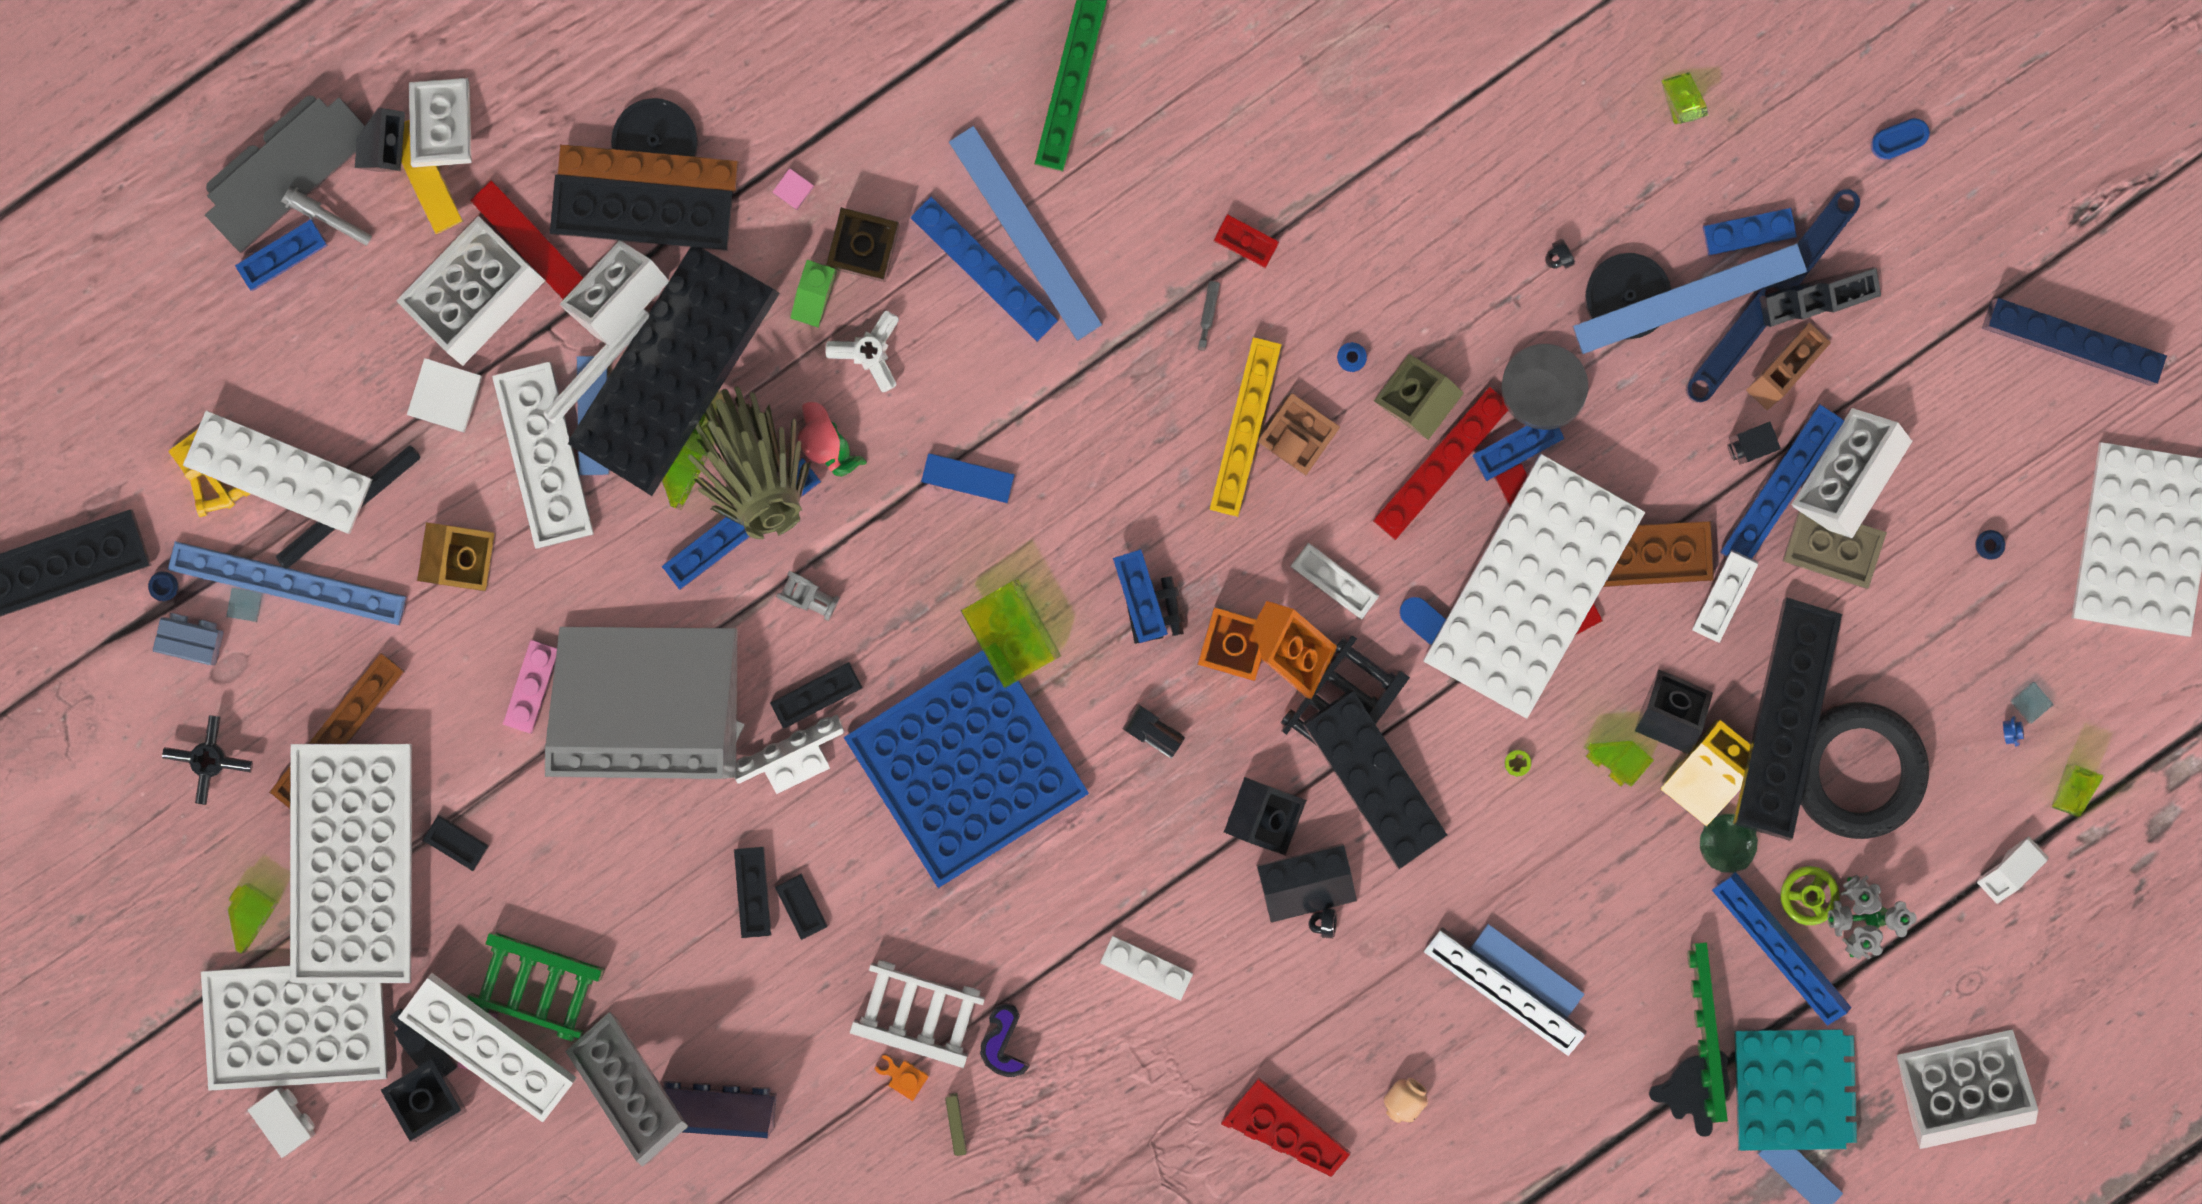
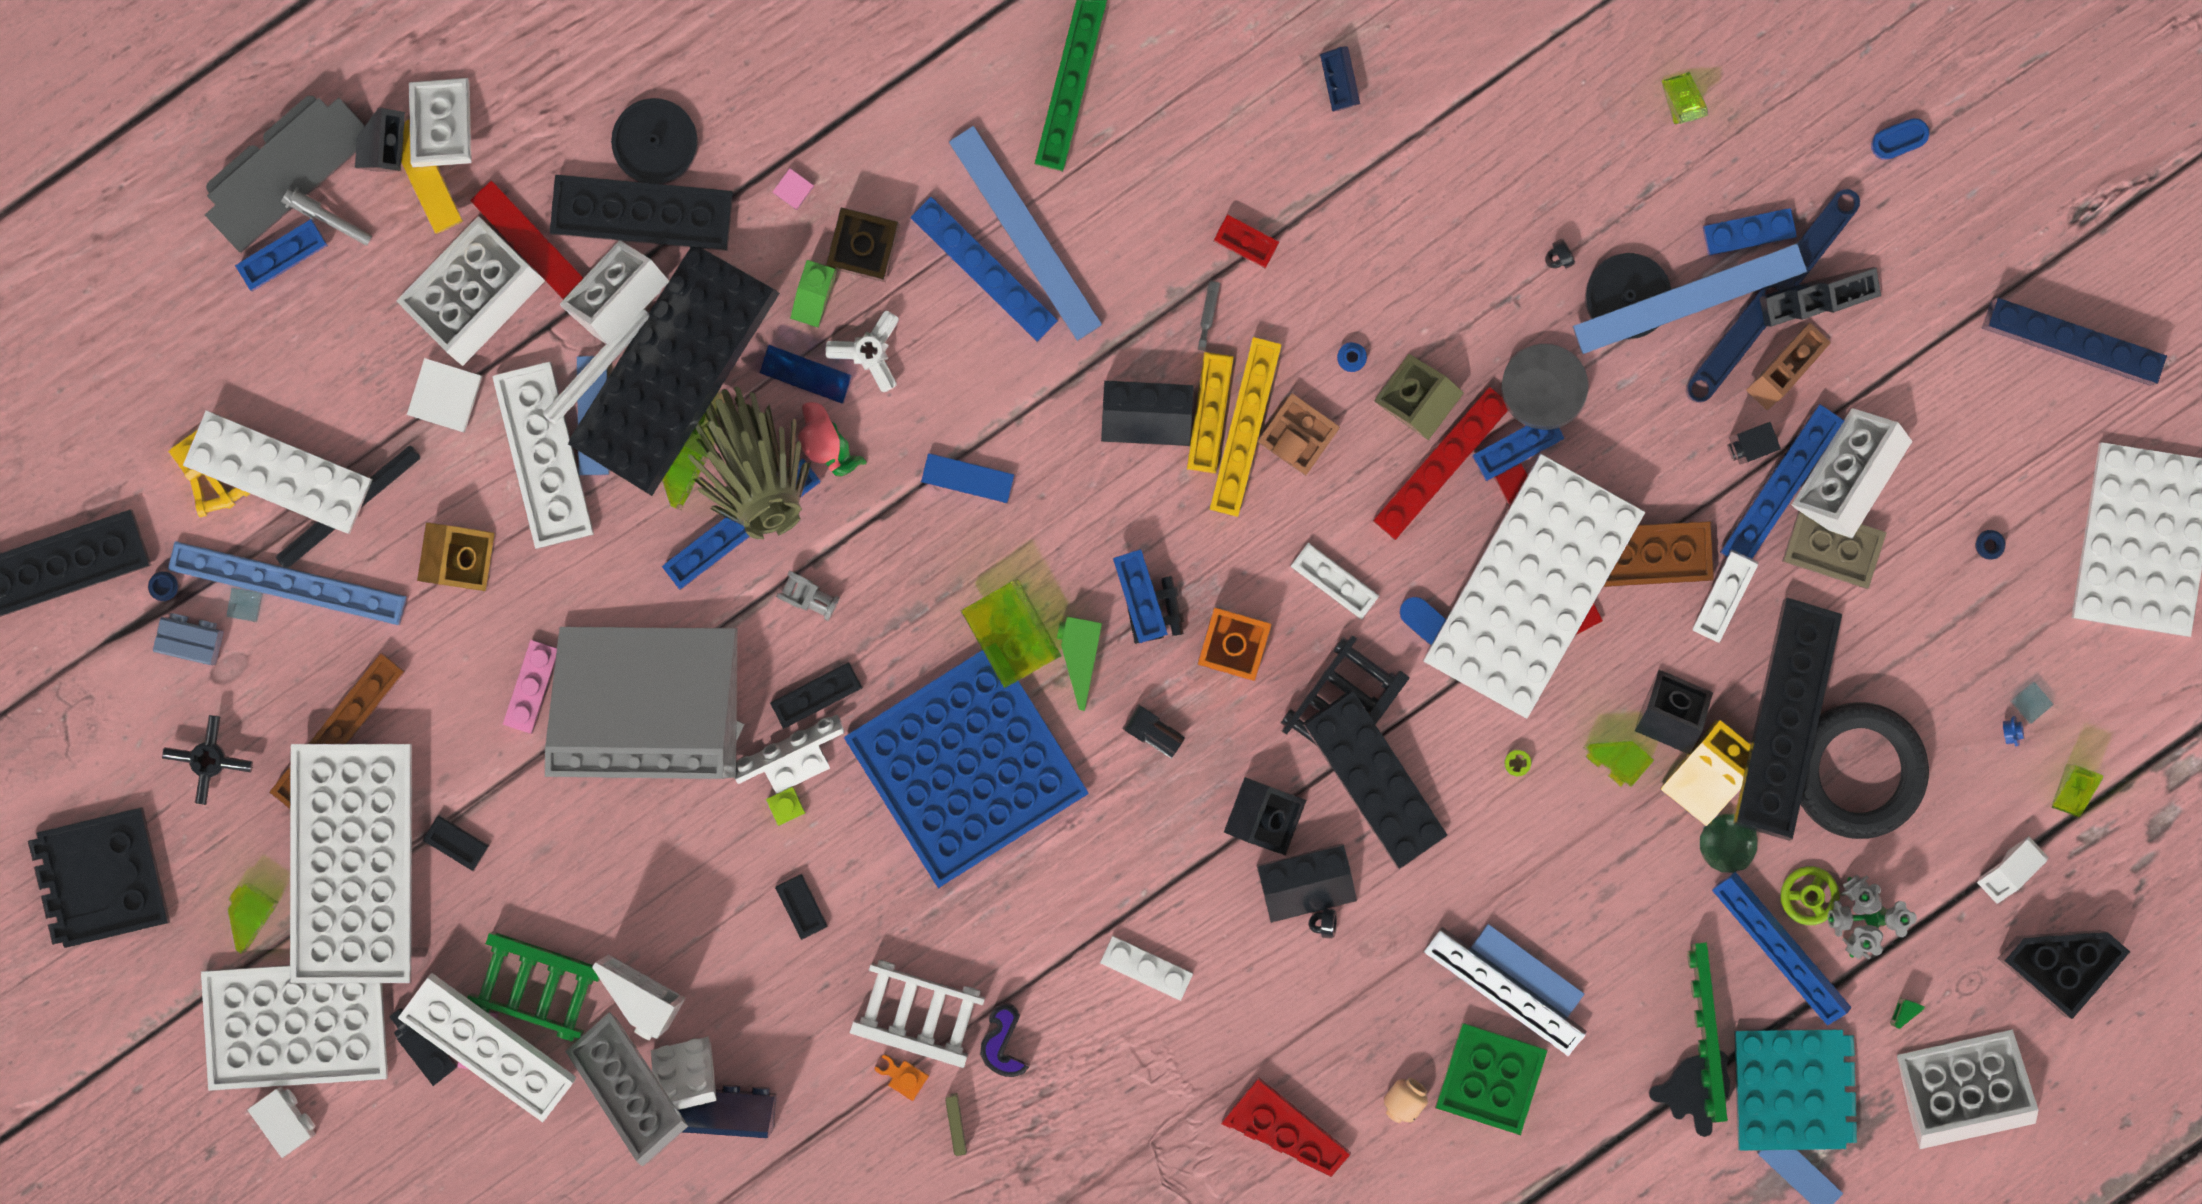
(99, 878): none -> black hinge
(423, 1101): black slope -> none
(641, 999): none -> white slope
(647, 167): dark orange plate -> none
(686, 1072): none -> white plate
(752, 892): black plate -> none
(785, 806): none -> lime plate
(806, 374): none -> clear blue slope
(1079, 650): none -> bright green slope
(1147, 413): none -> black slope
(1210, 412): none -> yellow tile
(1293, 647): orange slope -> none
(1340, 78): none -> dark blue plate
(1491, 1078): none -> green plate
(1904, 1012): none -> green slope
(2065, 966): none -> black brick

